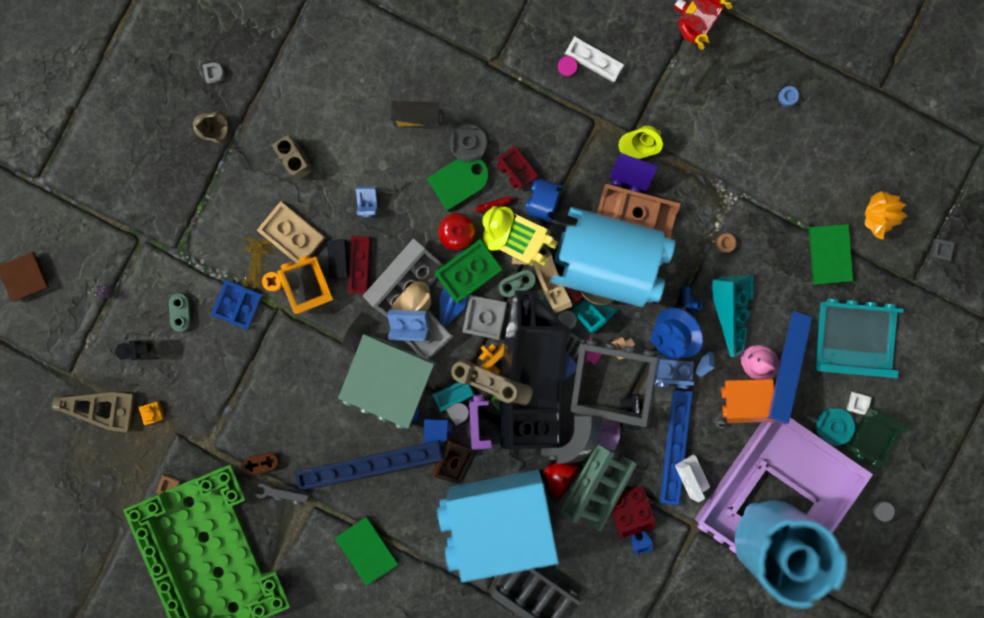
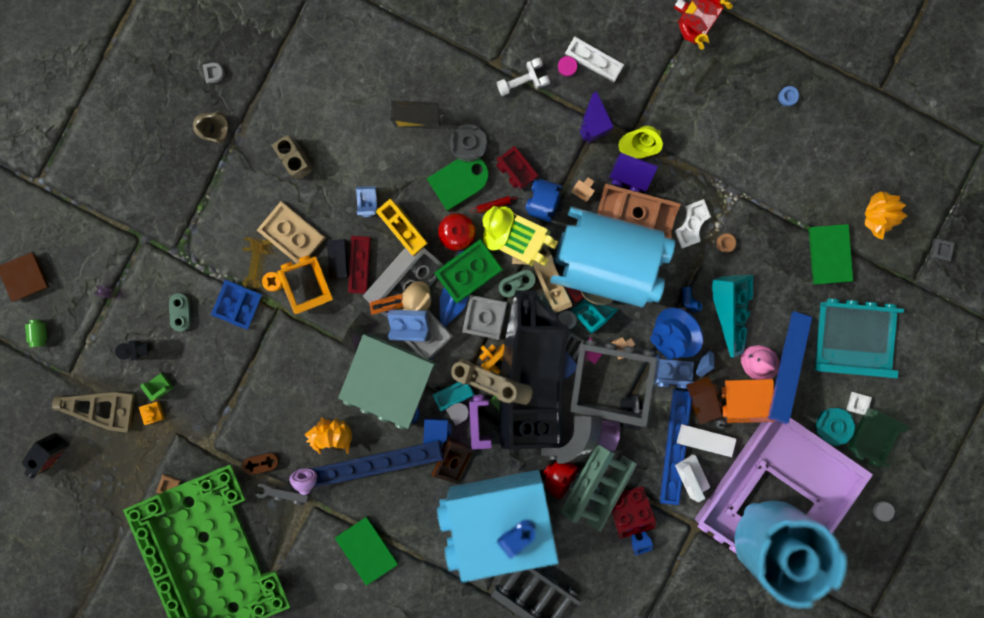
(36, 333): none -> bright green brick
(44, 455): none -> black torso
(157, 387): none -> bright green panel
(303, 480): none -> lavender brick
(329, 434): none -> light orange hair
(386, 304): none -> orange sticker
(401, 226): none -> yellow slope
(504, 86): none -> white bar
(514, 540): none -> blue piece
(583, 190): none -> light nougat tile
(595, 120): none -> dark purple slope
(695, 216): none -> white tile
(705, 400): none -> reddish brown brick
(706, 440): none -> white tile

